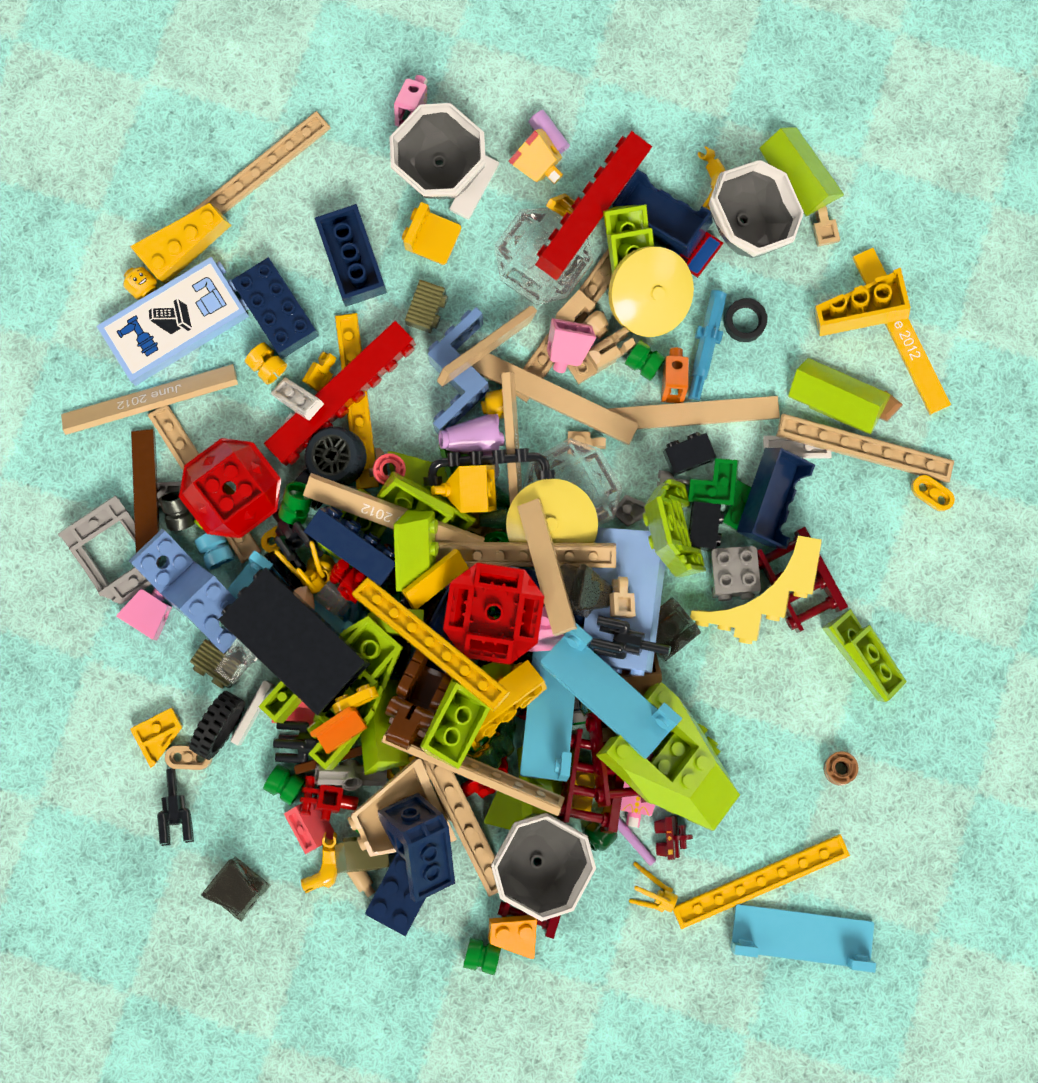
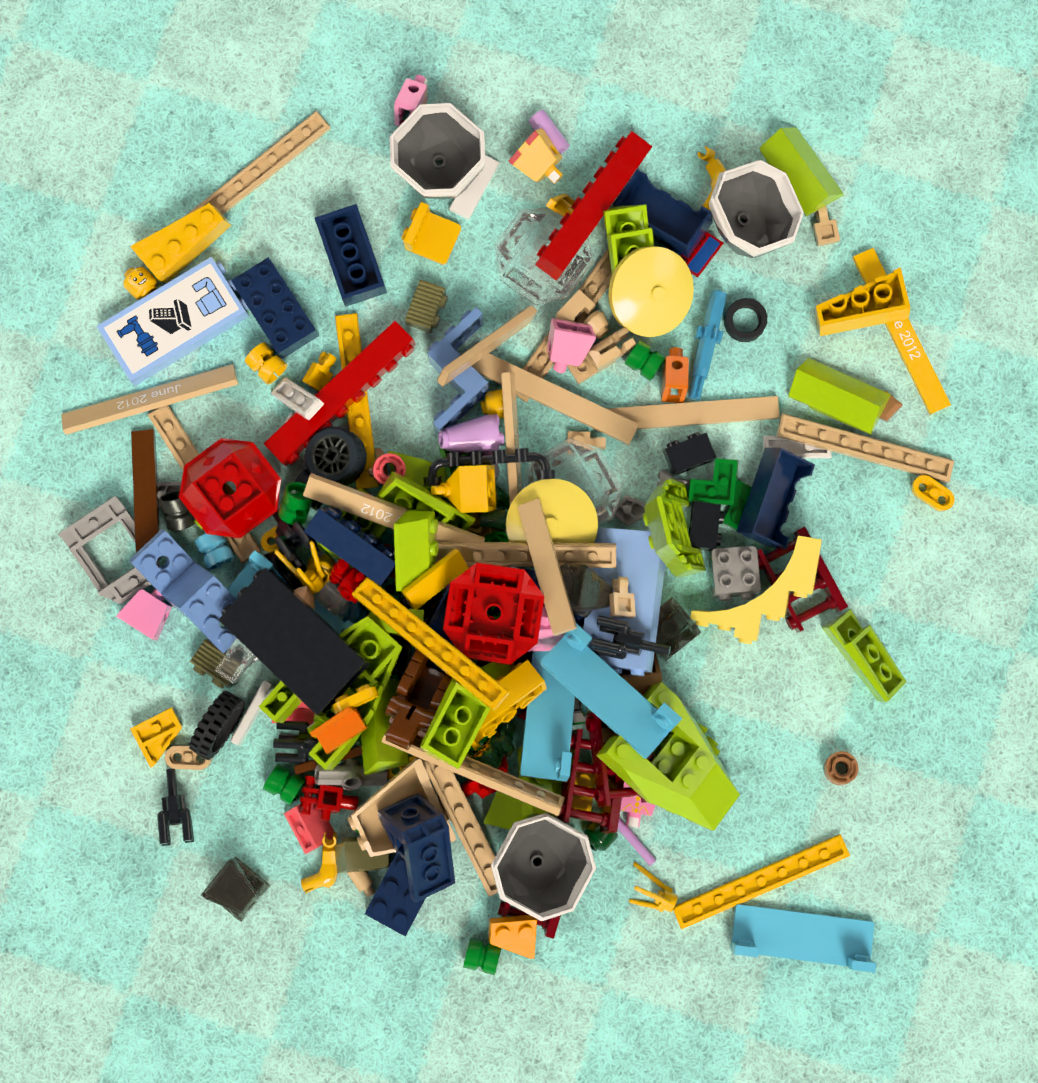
(671, 847): dark red hips -> none

